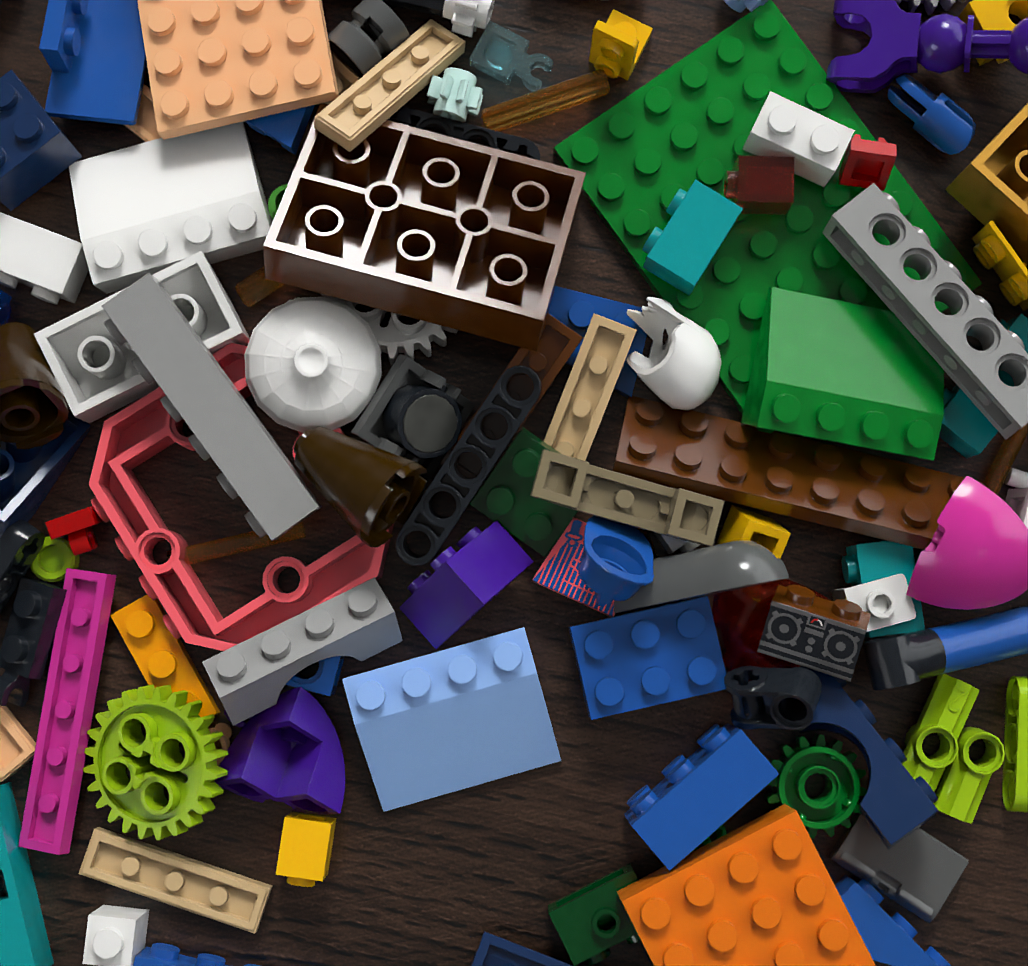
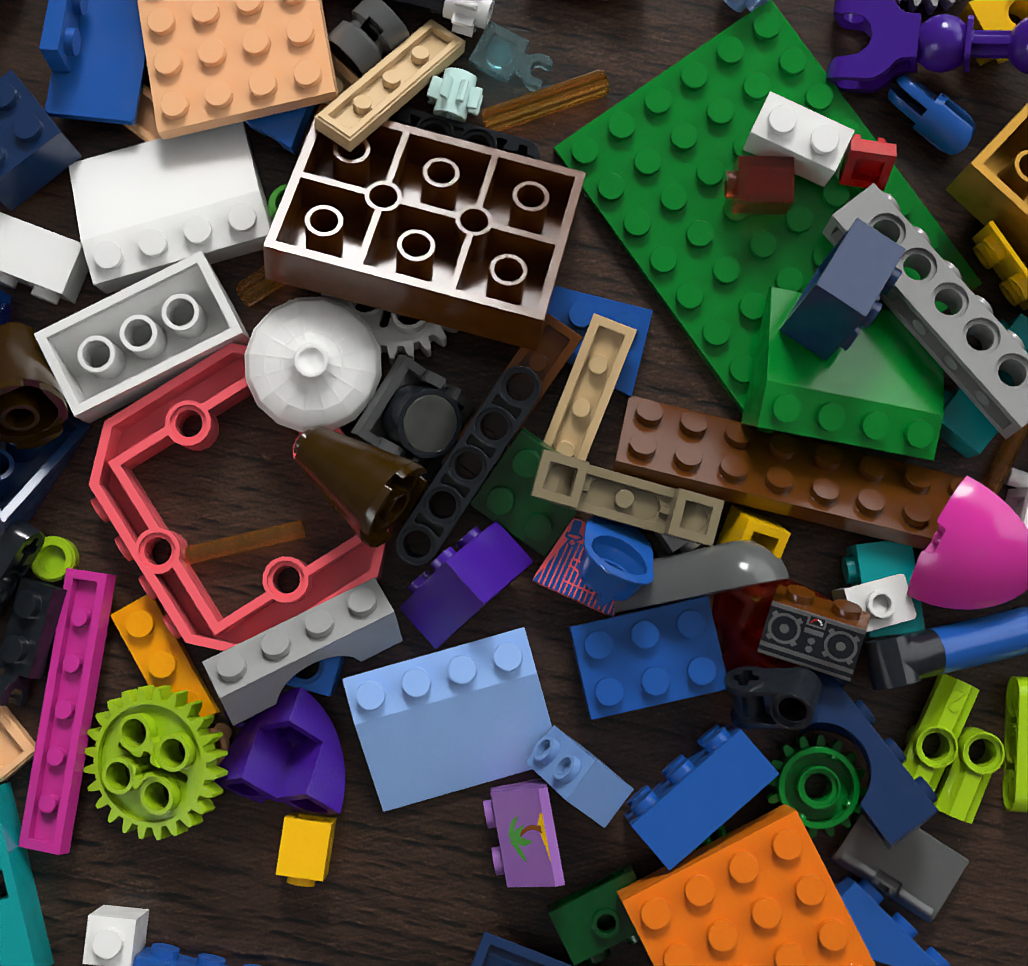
(78, 529): red tile -> none
(175, 879): tan tile -> none
(210, 406): light grey brick -> none
(525, 834): none -> medium lavender slope
(579, 776): none -> medium blue brick
(618, 44): yellow bracket -> none
(685, 367): white helmet -> none
(691, 236): teal brick -> none
(845, 291): none -> dark blue piece

